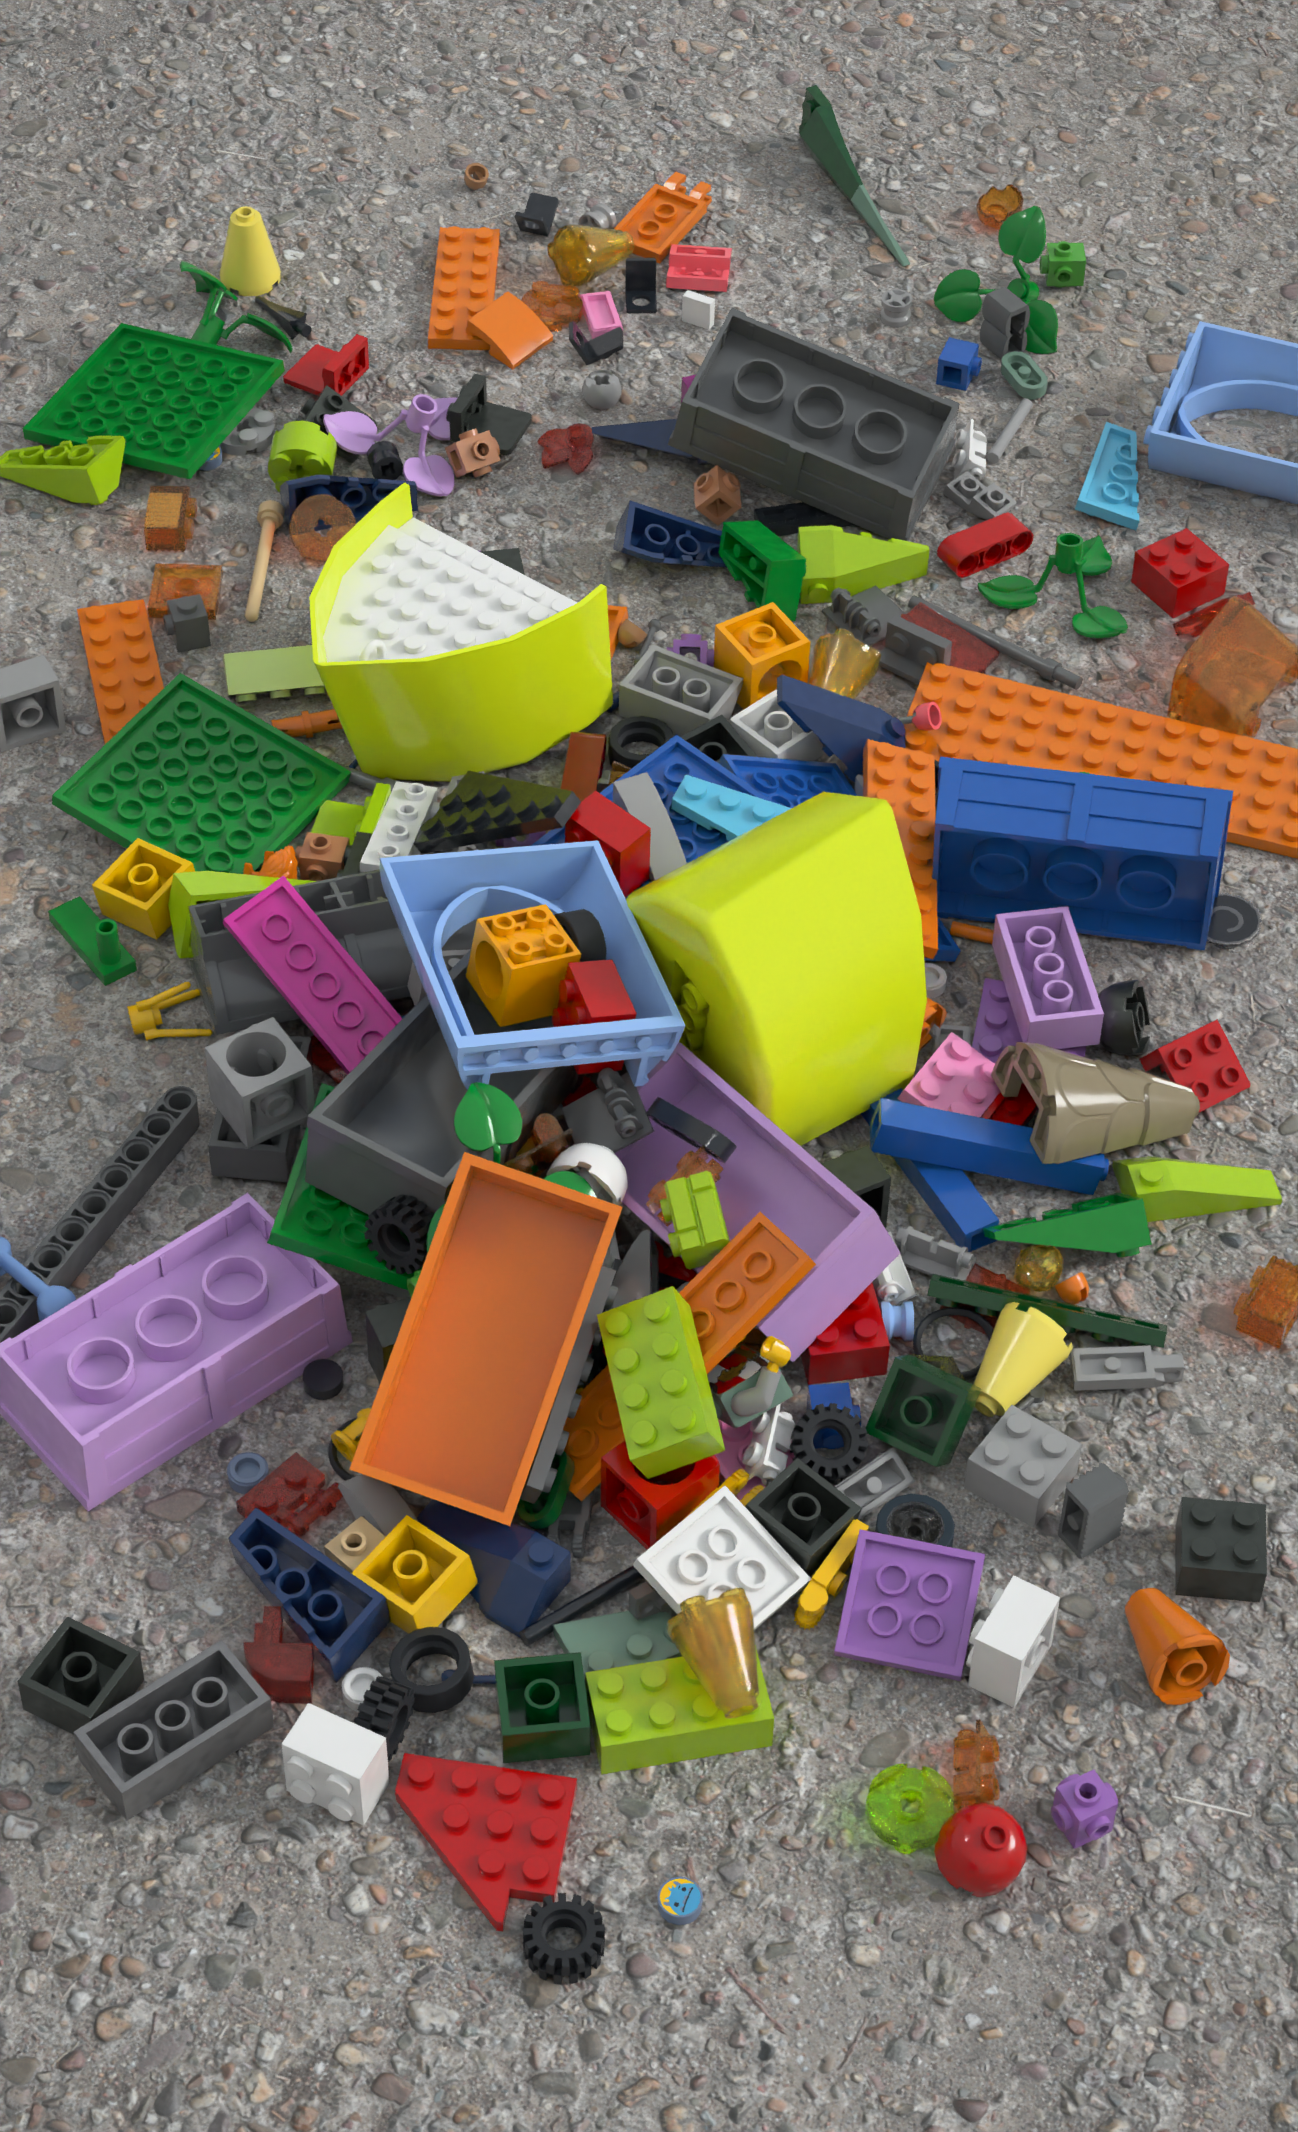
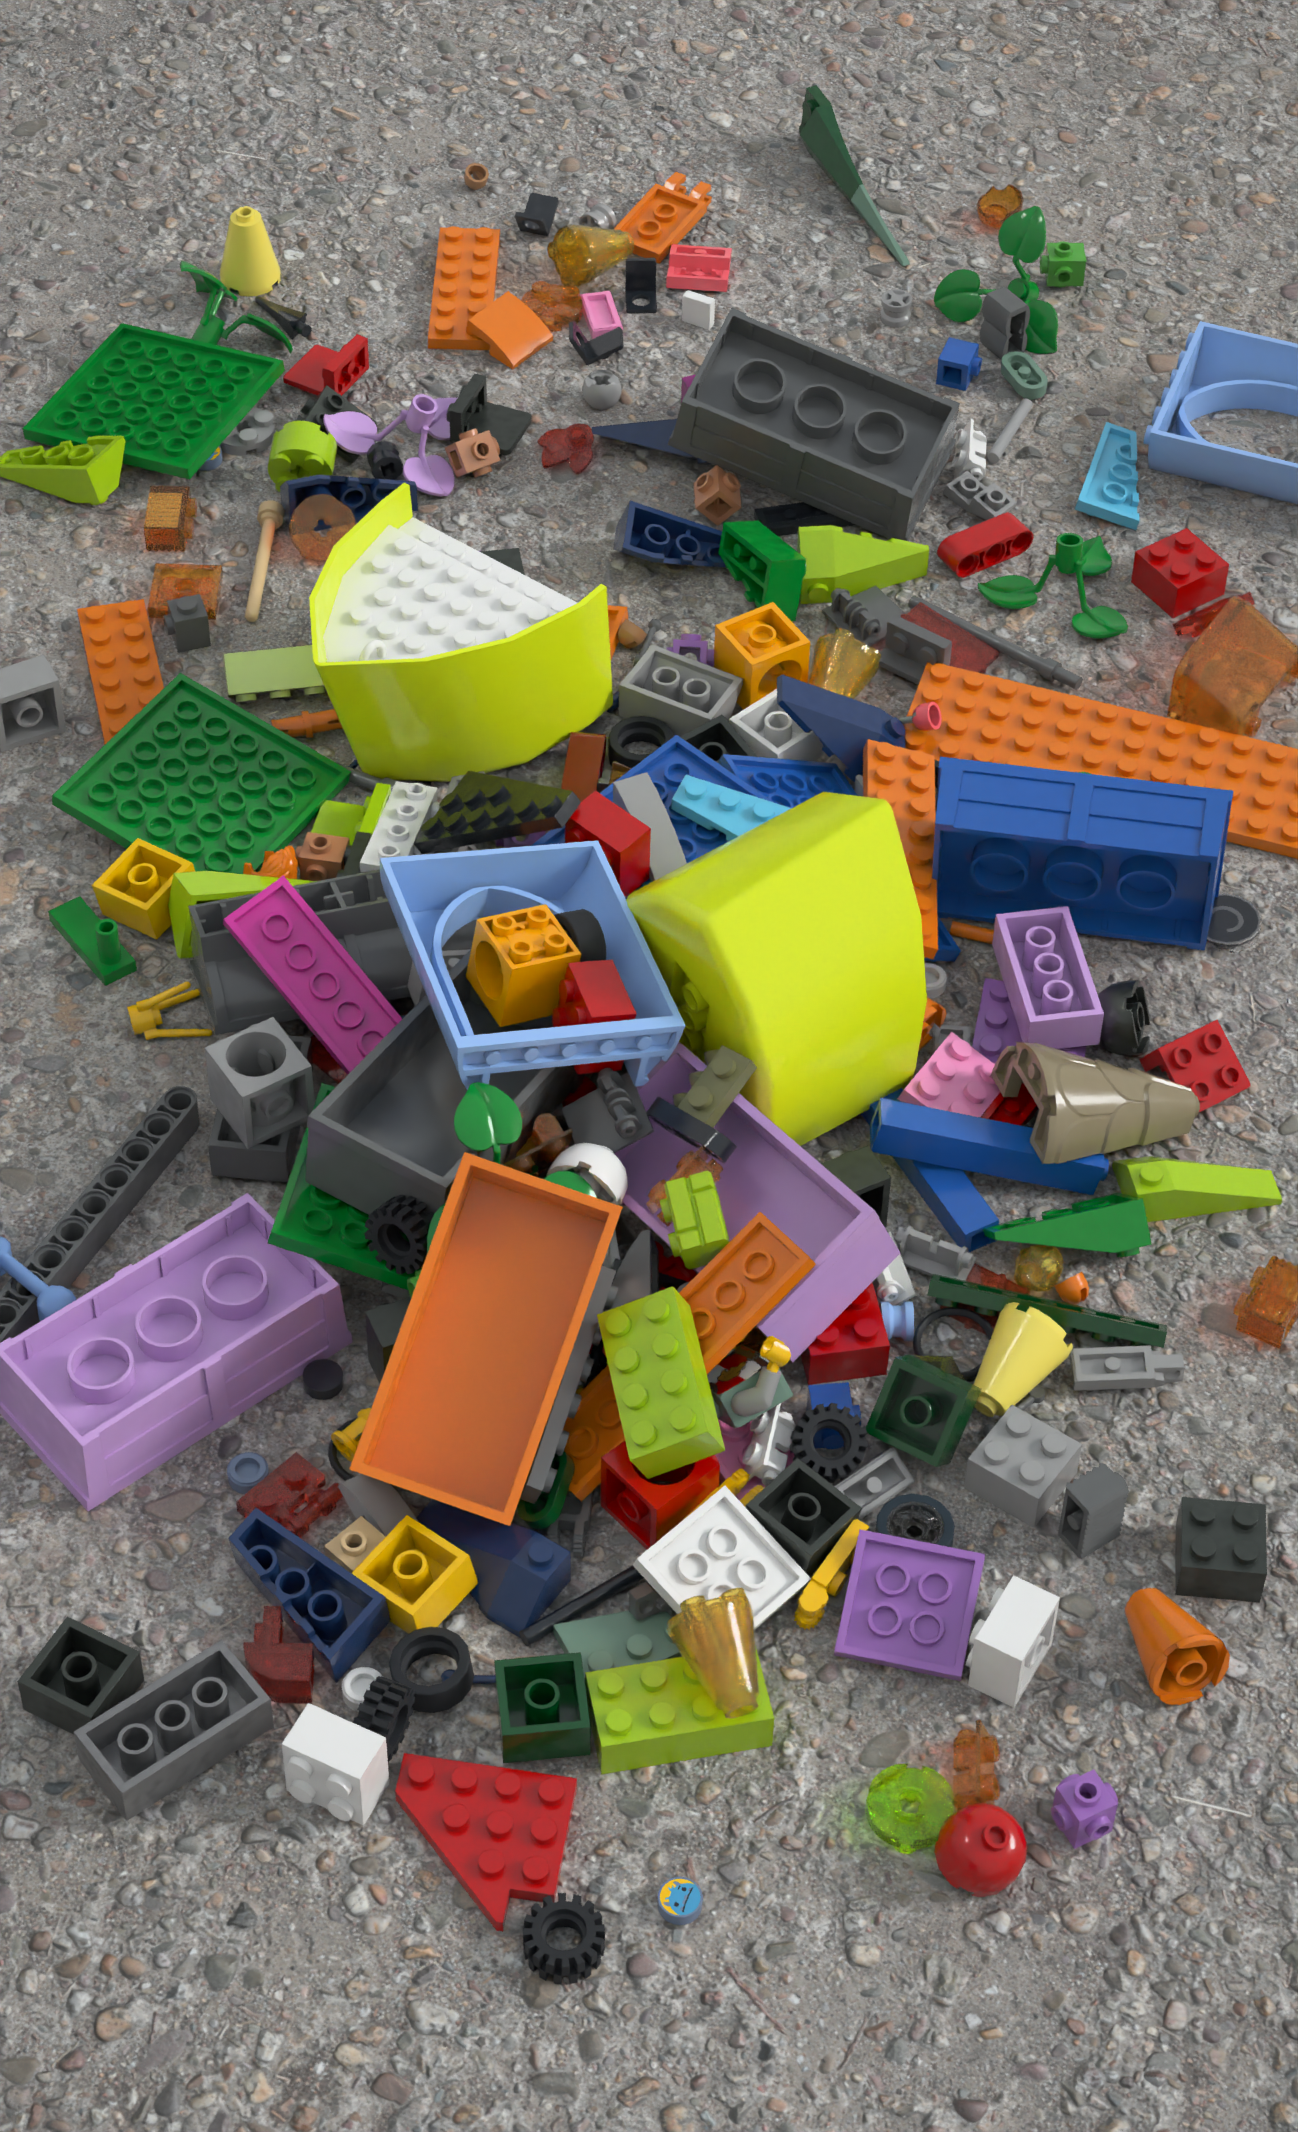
(716, 1085): none -> olive plate

